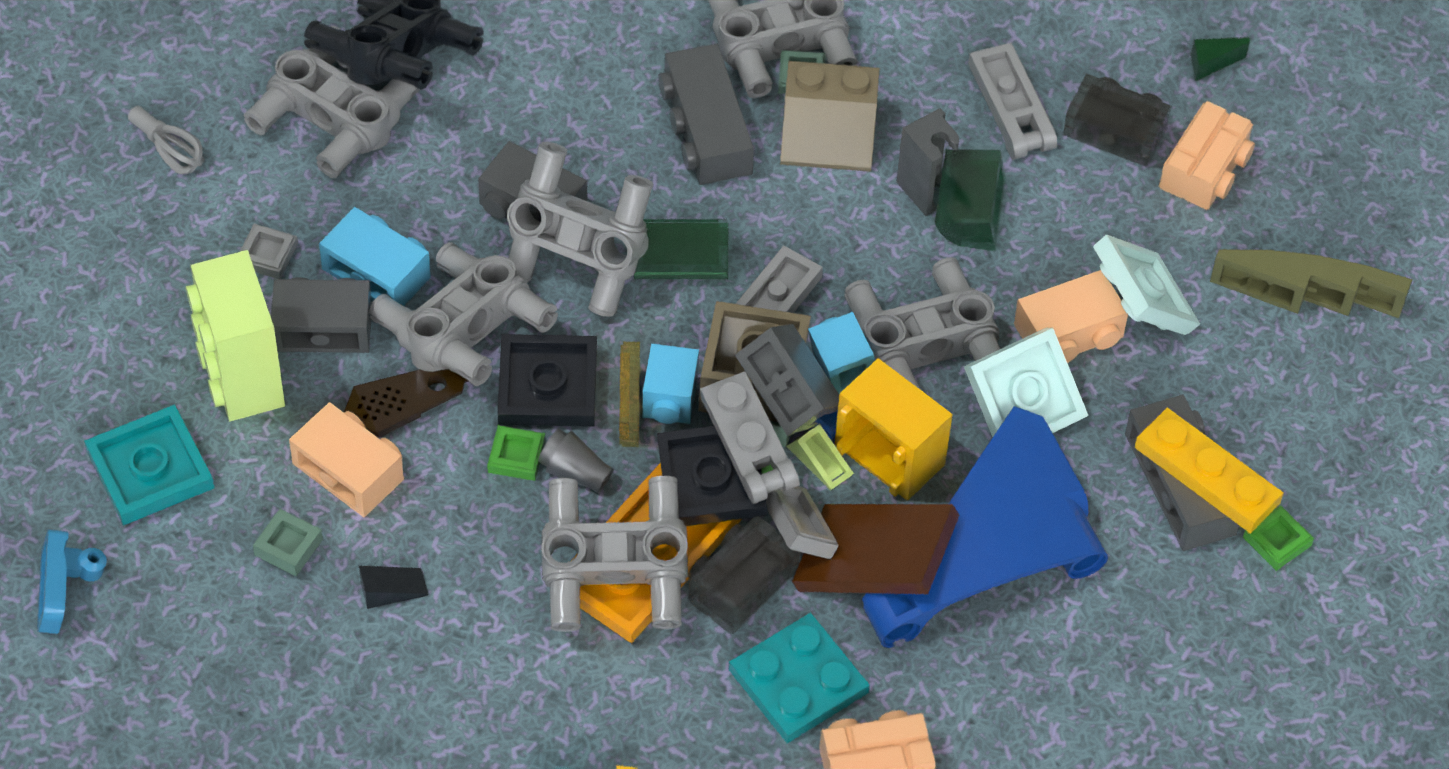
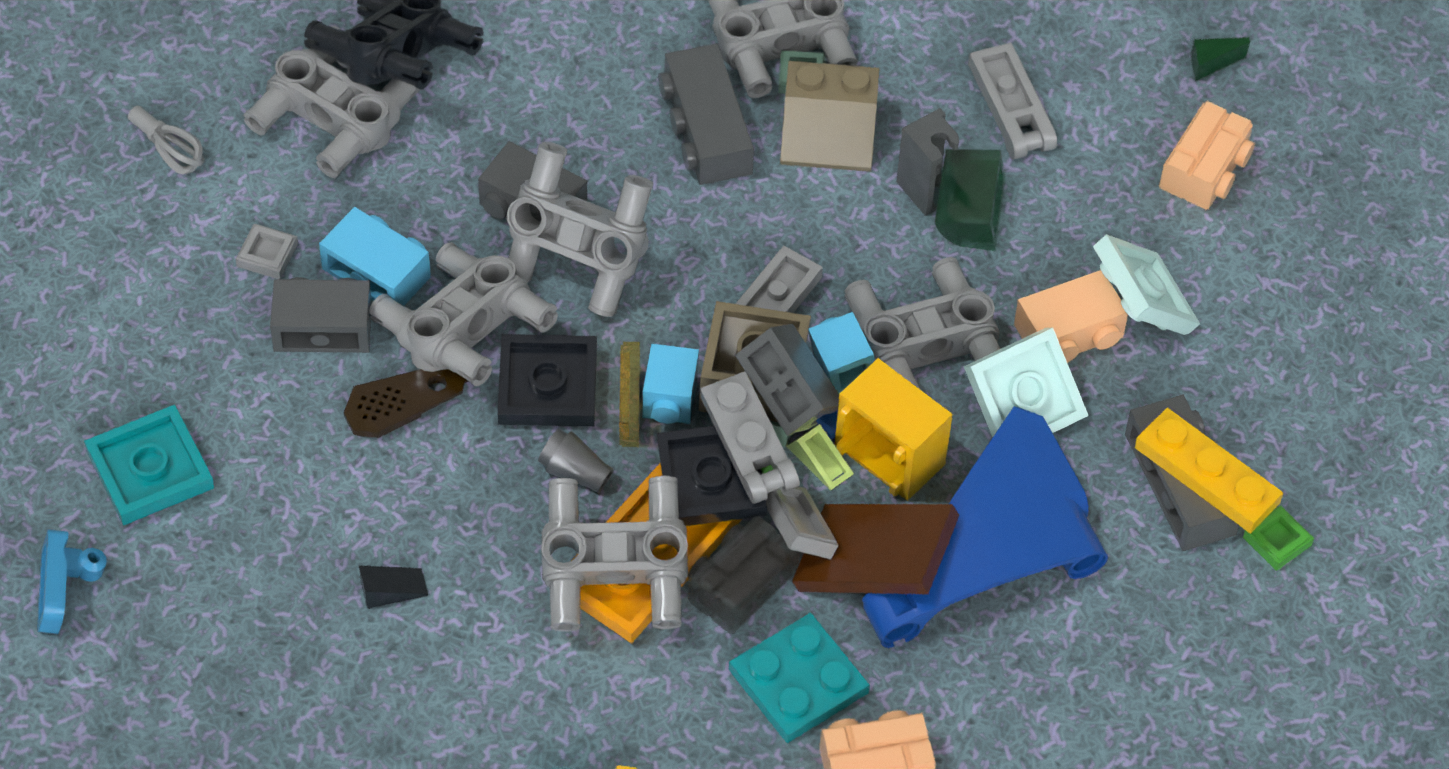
(235, 336): yellowish green brick -> none
(287, 542): sand green plate -> none
(347, 458): light nougat brick -> none
(516, 453): bright green tile -> none
(685, 249): clear green brick -> none
(1117, 119): clear smoke brick -> none
(1292, 277): olive slope -> none

